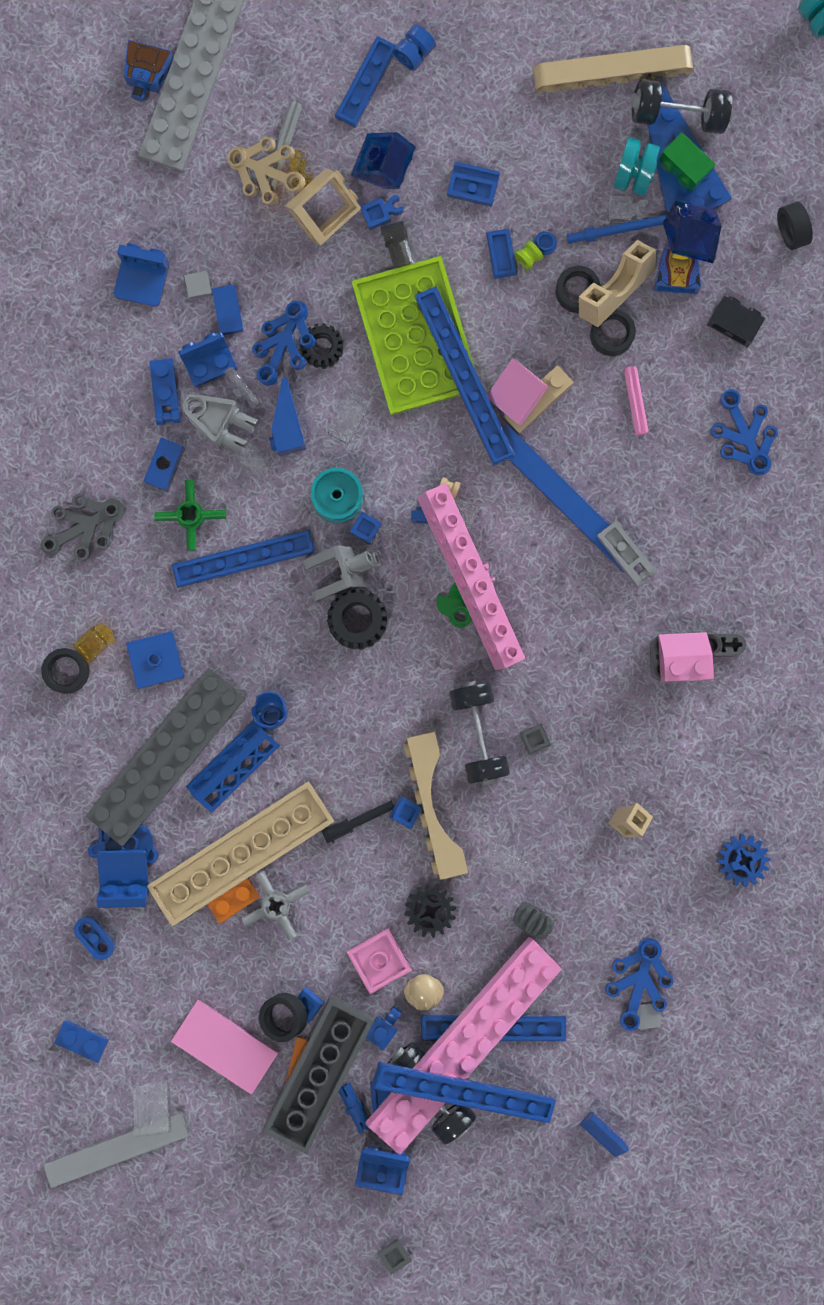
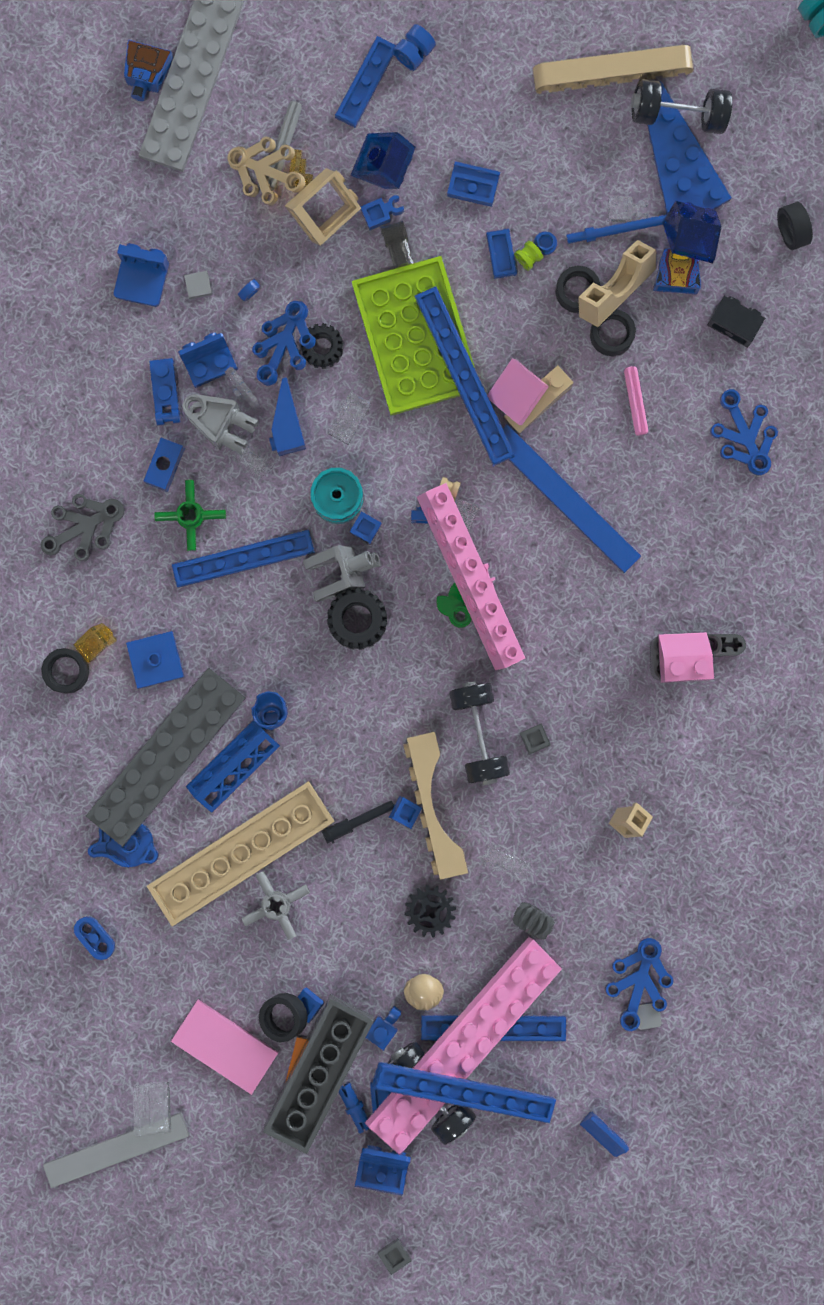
(81, 1041): blue plate -> none
(122, 879): blue bracket -> none
(227, 309): blue tile -> none
(233, 900): orange plate -> none
(249, 290): none -> blue tile
(379, 961): bright pink tile -> none
(626, 553): light grey plate -> none
(636, 167): teal wheel -> none
(686, 162): green brick -> none
(748, 870): blue gear -> none

